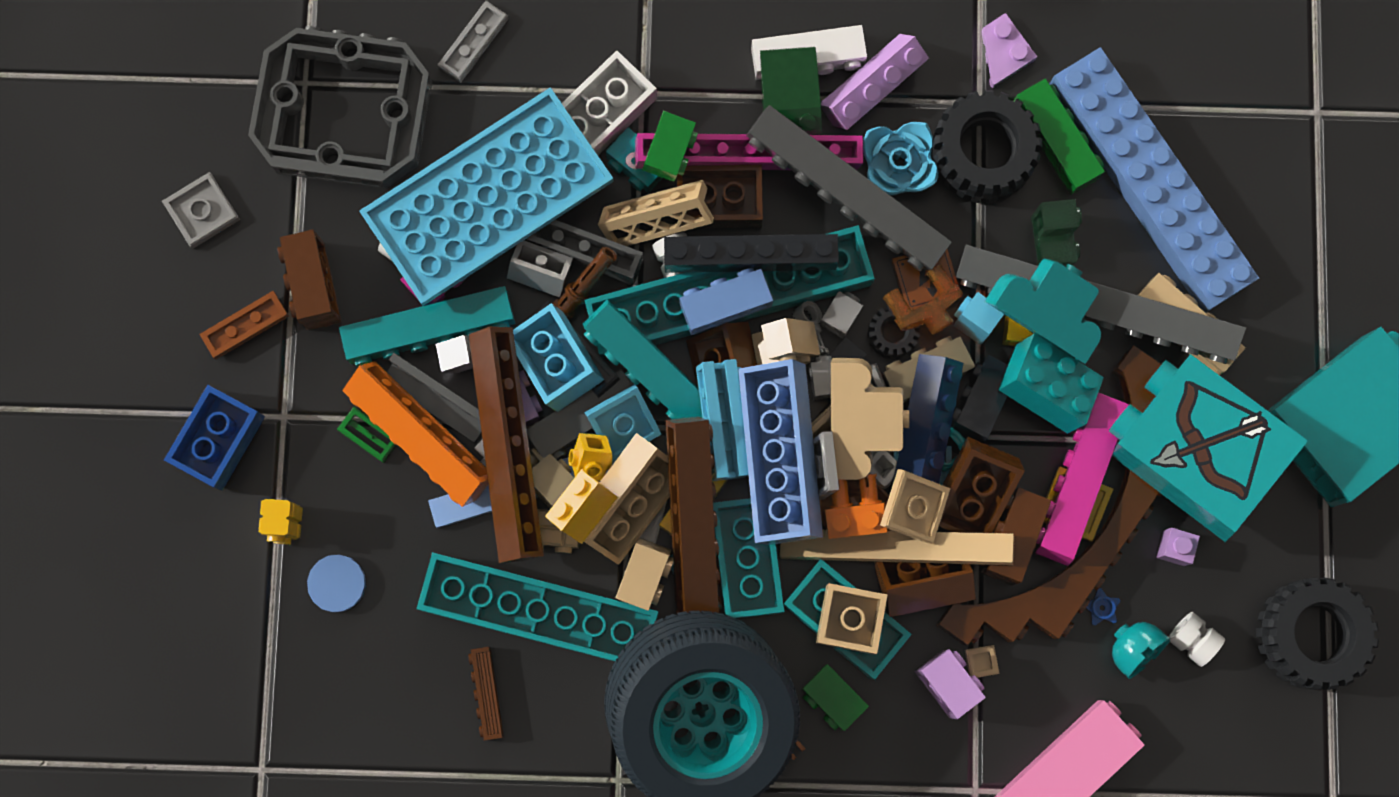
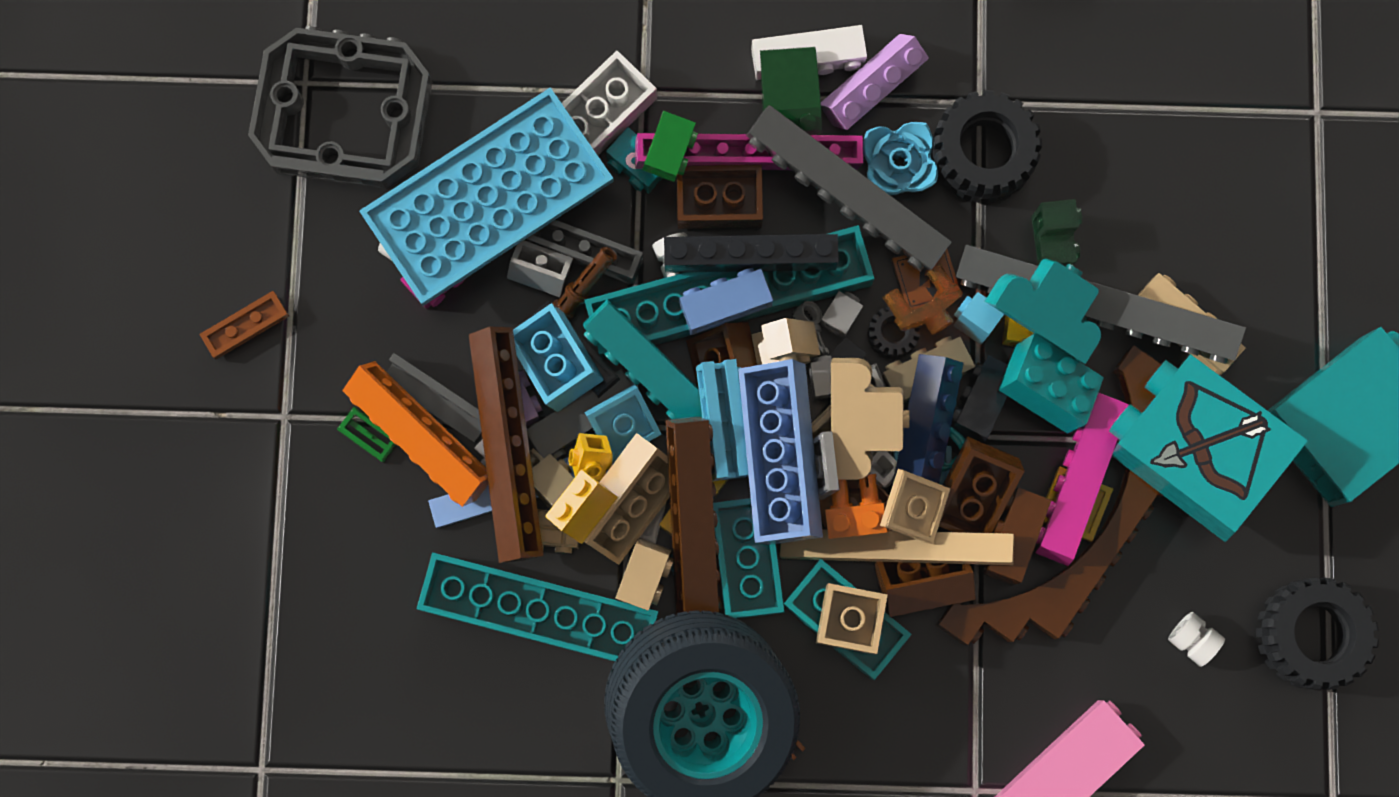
(201, 210): light grey tile -> none
(214, 438): blue brick -> none
(280, 521): yellow brick -> none
(309, 280): reddish brown brick -> none
(336, 583): medium blue tile -> none
(425, 326): teal brick -> none
(455, 355): brick -> none
(473, 41): light grey tile -> none
(486, 693): reddish brown piece -> none
(651, 209): tan fence -> none
(834, 698): green brick -> none
(950, 683): lavender brick -> none
(982, 661): tan tile -> none
(1005, 50): lavender wing -> none
(1061, 140): green brick -> none
(1110, 606): blue plate -> none
(1137, 646): teal cylinder -> none
(1153, 181): medium blue brick -> none
(1177, 546): lavender brick -> none

